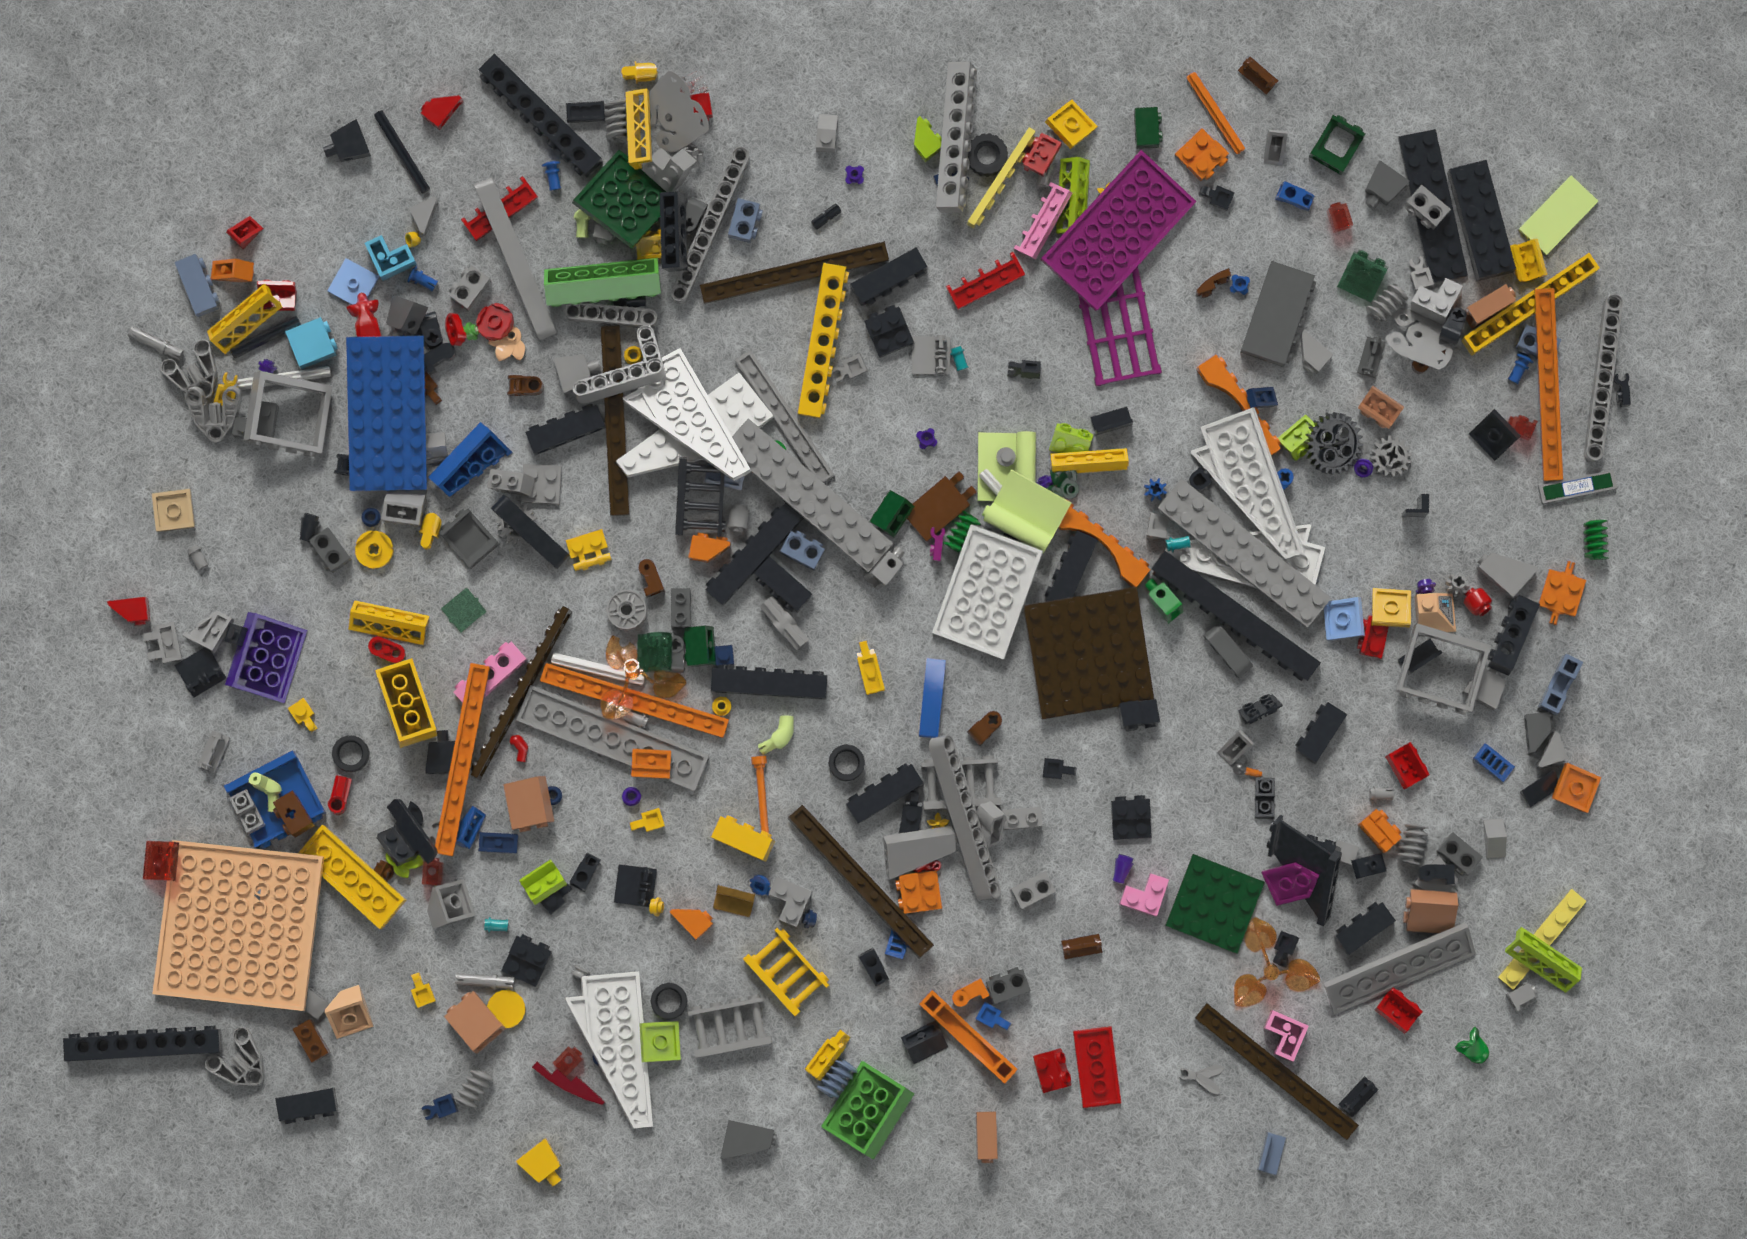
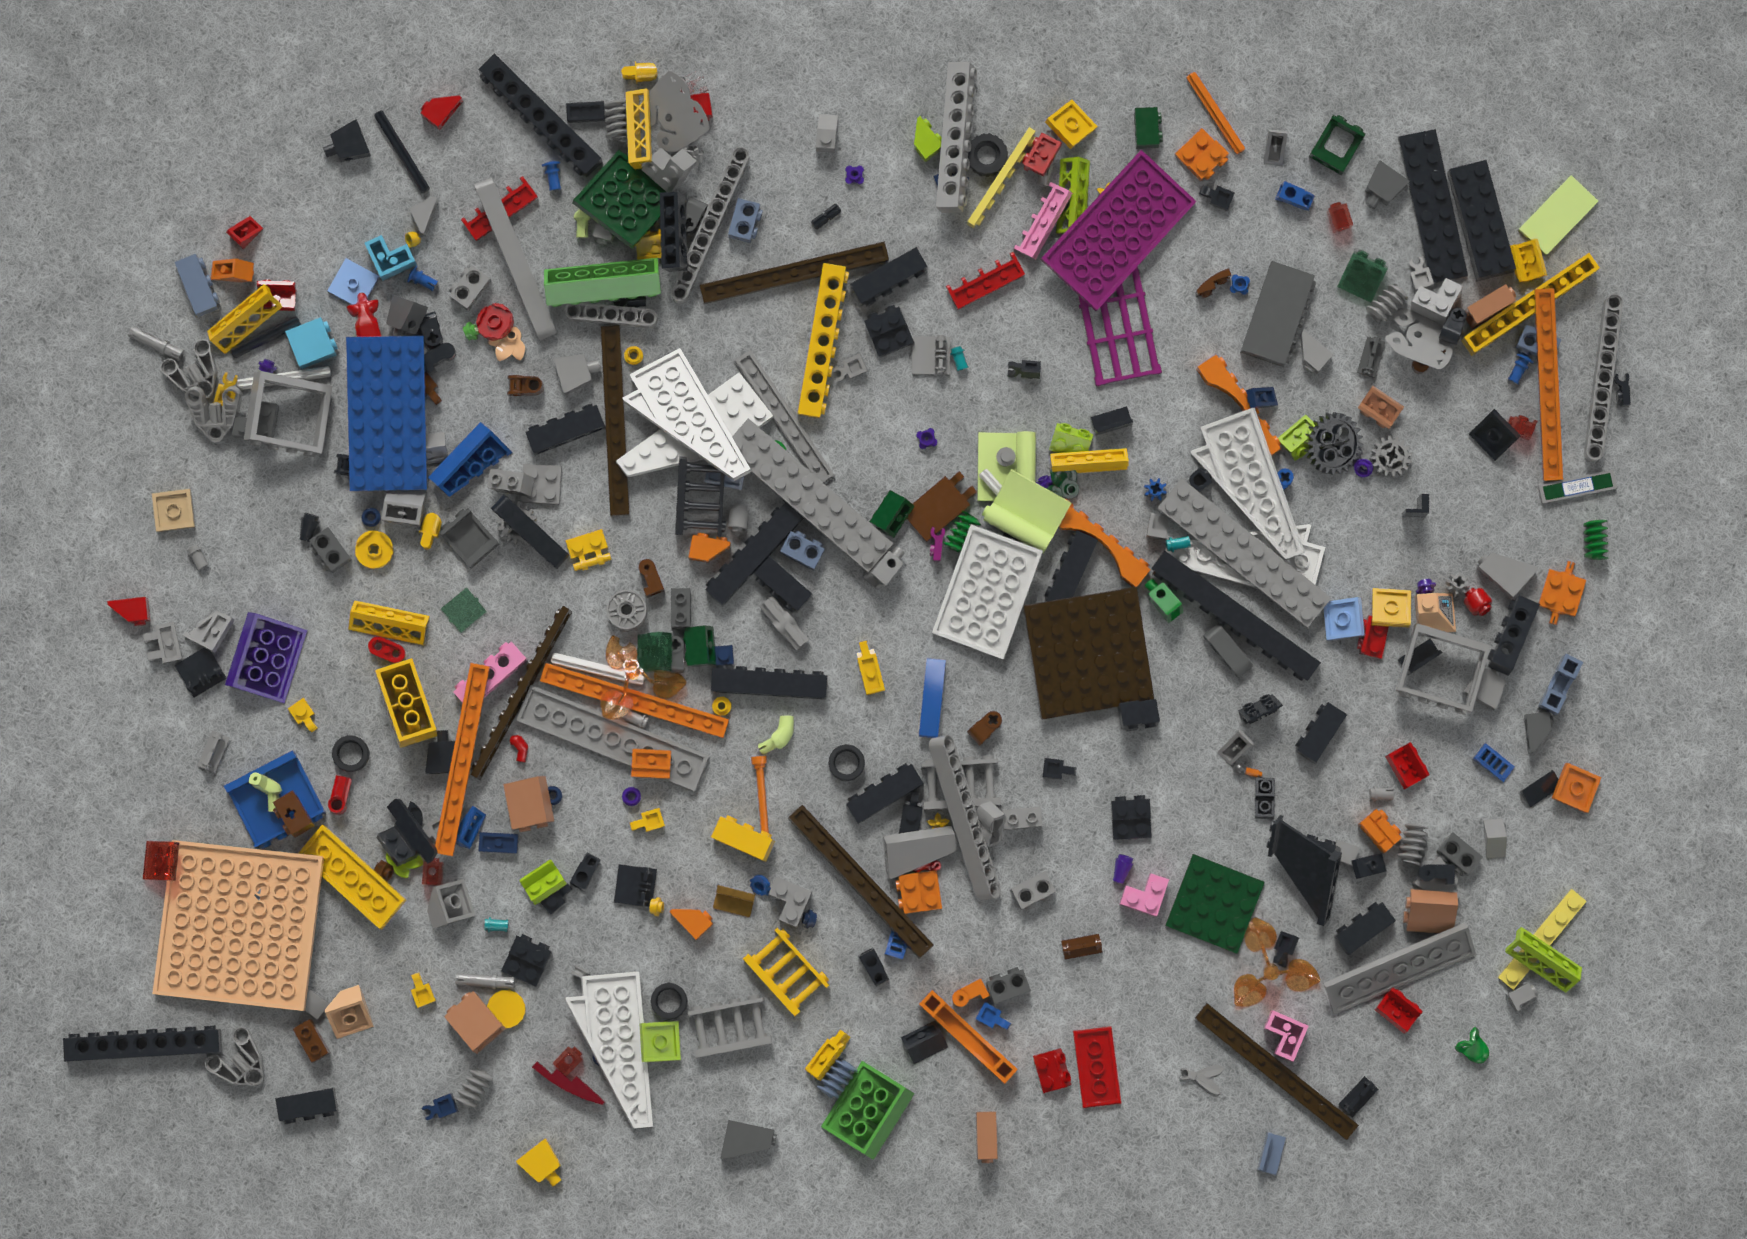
(236, 634): black bracket -> none
(247, 811): light grey slope -> none
(454, 329): red plate -> none
(626, 373): light grey beam -> none
(1258, 75): reddish brown hinge -> none
(1290, 883): magenta tile -> none
(1431, 203): light grey brick -> none
(1553, 752): light grey slope -> none

